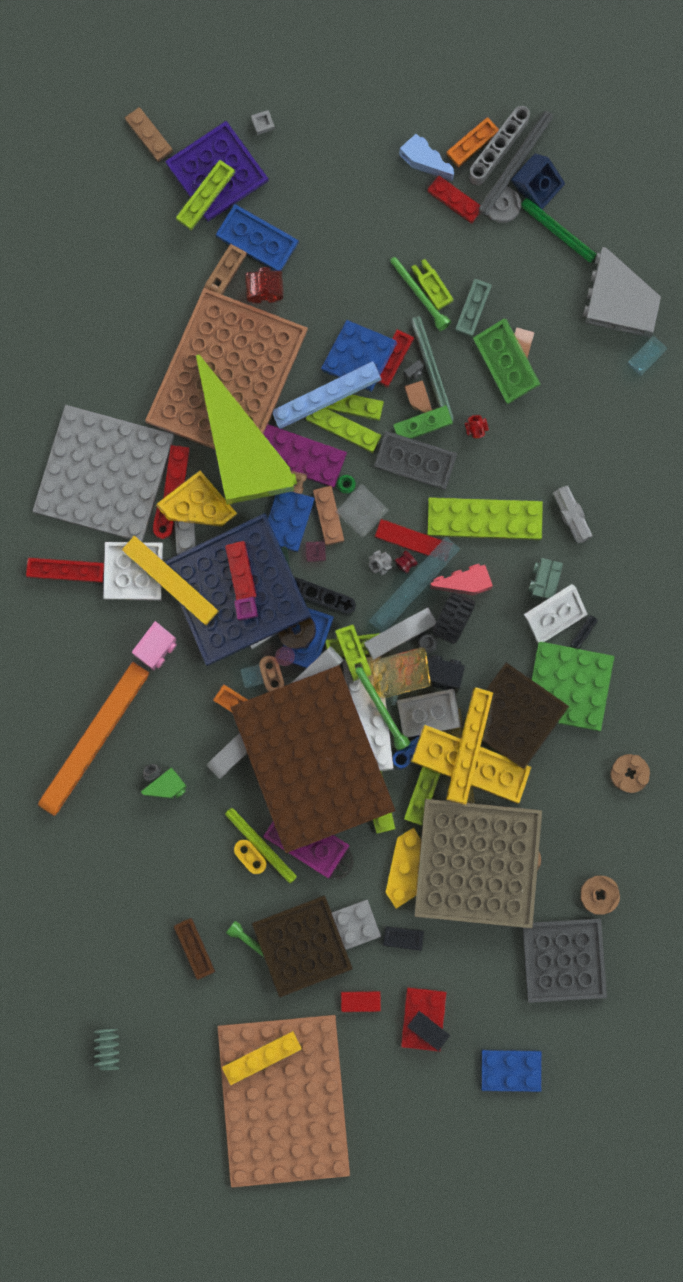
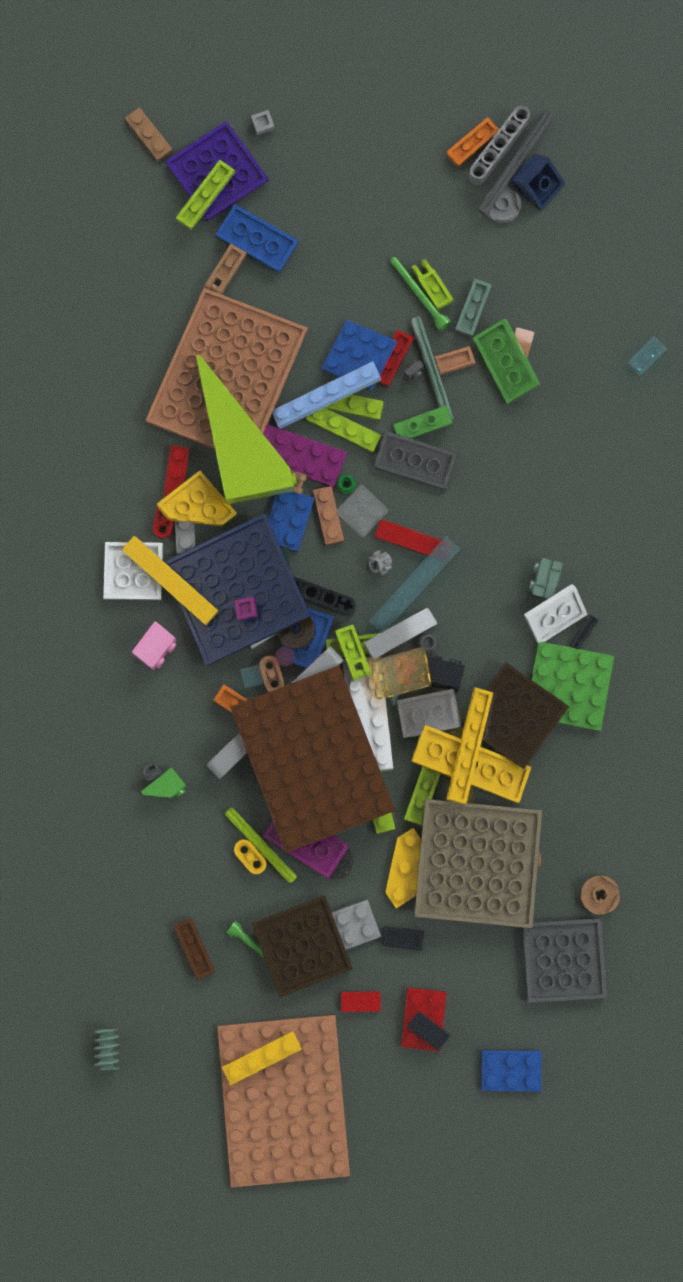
(65, 570): red plate -> none
(93, 739): orange beam -> none
(103, 473): light grey plate -> none
(240, 570): red plate -> none
(264, 286): clear red brick -> none
(315, 551): clear pink tile -> none
(400, 740): bright green piece -> none
(405, 562): dark red wheel -> none
(407, 753): blue piece -> none
(418, 397): nougat slope -> none
(423, 158): light blue slope -> none
(454, 199): red plate -> none
(454, 360): none -> nougat tile
(454, 617): black tyre -> none
(469, 582): coral slope -> none
(476, 426): red gear -> none
(485, 518): lime plate -> none
(558, 230): green axle -> none
(572, 514): light grey piece -> none
(620, 298): light grey slope -> none
(625, 783): medium nougat plate -> none

